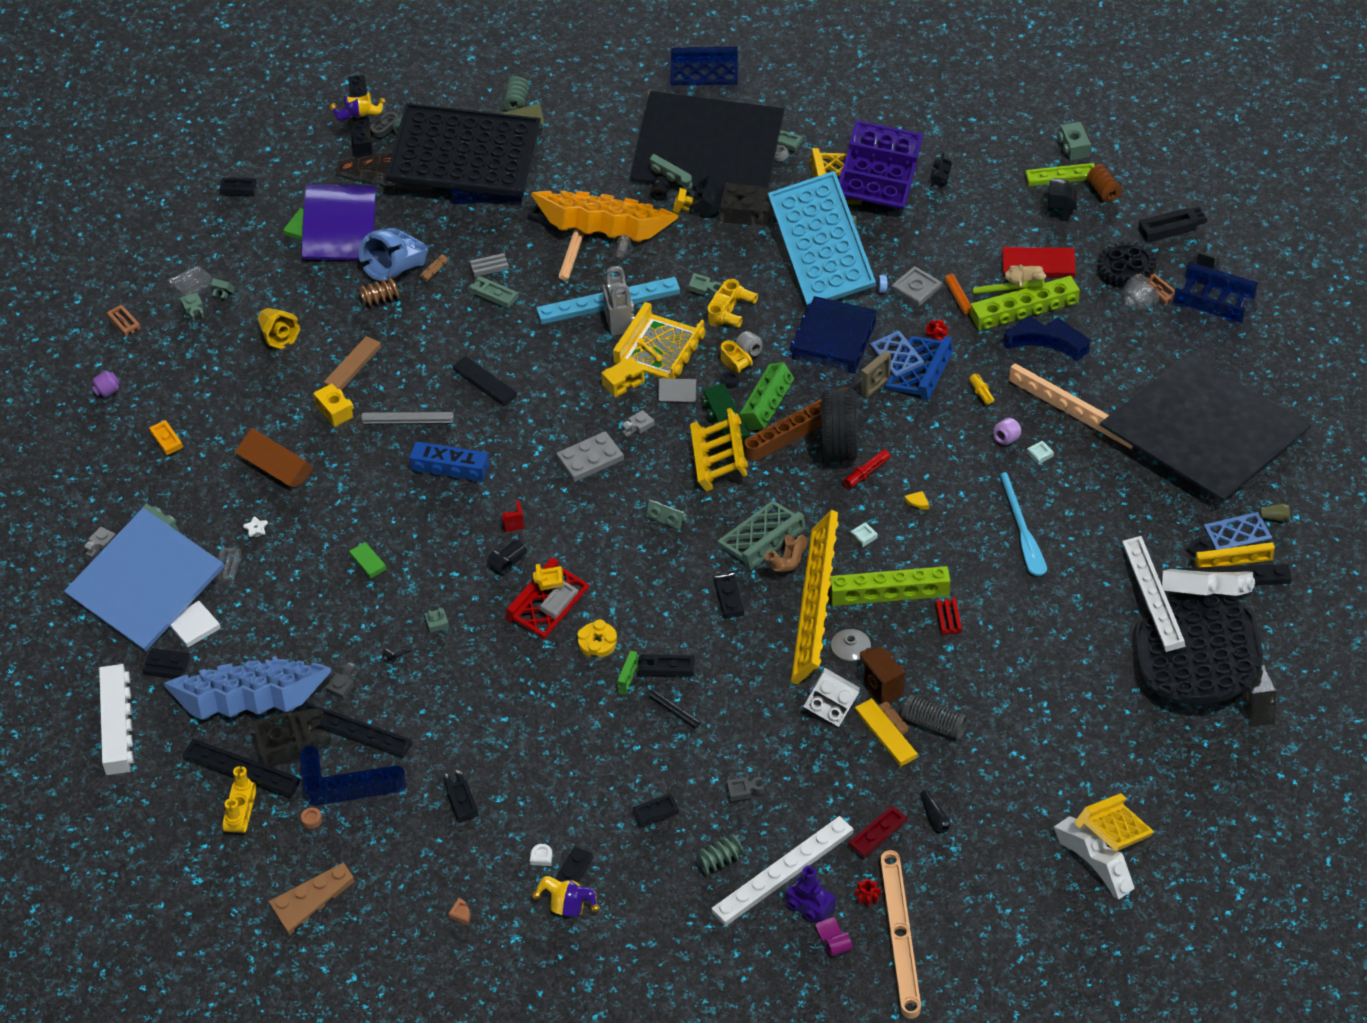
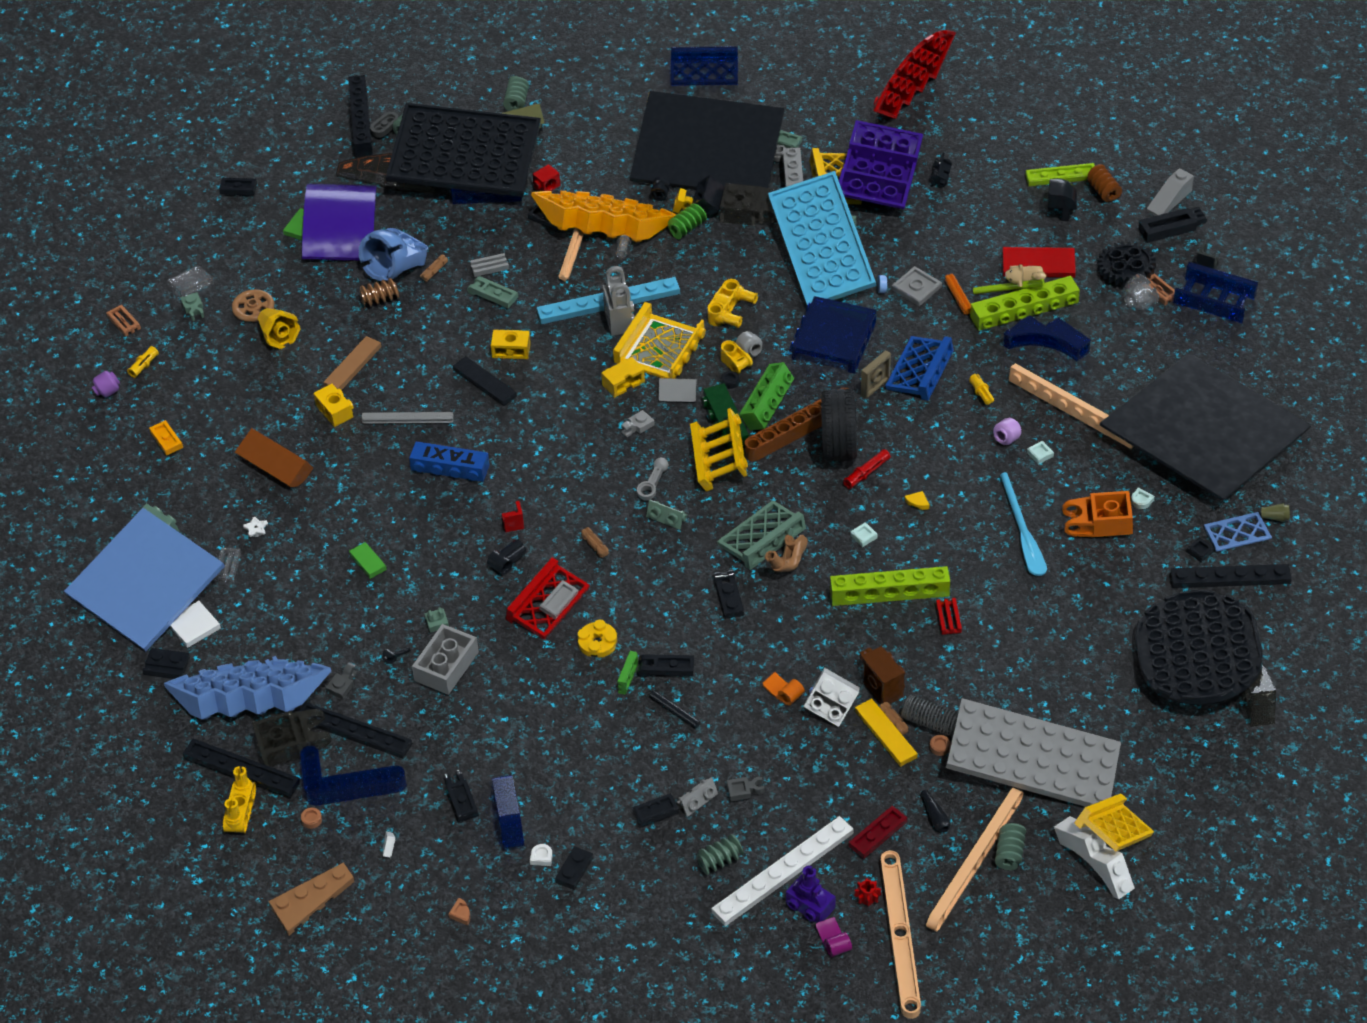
(98, 541): light grey plate -> none
(115, 719): white brick -> none
(150, 354): none -> yellow pin
(222, 286): sand green tile -> none
(251, 305): none -> medium nougat plate
(357, 107): piece -> none
(388, 845): none -> white tile
(445, 659): none -> light grey brick
(508, 811): none -> clear blue beam
(510, 344): none -> yellow brick
(546, 179): none -> red brick
(549, 577): yellow bracket -> none
(566, 896): piece -> none
(590, 456): light grey plate -> none
(595, 542): none -> medium nougat axle
(640, 342): yellow hinge -> none
(660, 466): none -> light grey piece
(671, 172): sand green plate -> none
(686, 220): none -> bright green piece
(698, 797): none -> light grey hinge
(702, 284): sand green plate -> none
(782, 690): none -> orange panel
(792, 166): none -> light grey brick
(814, 597): yellow plate -> none
(848, 650): light grey dish -> none
(903, 343): medium blue window -> none
(914, 73): none -> red brick
(936, 330): red gear -> none
(940, 745): none -> nougat tile
(974, 860): none -> light nougat beam
(1010, 846): none -> sand green piece
(1033, 754): none -> light grey plate
(1074, 141): sand green brick -> none
(1100, 515): none -> orange brick
(1141, 499): none -> light aqua tile
(1153, 594): white plate -> none
(1171, 193): none -> light grey slope
(1208, 582): white arch -> none
(1235, 555): yellow tile -> none

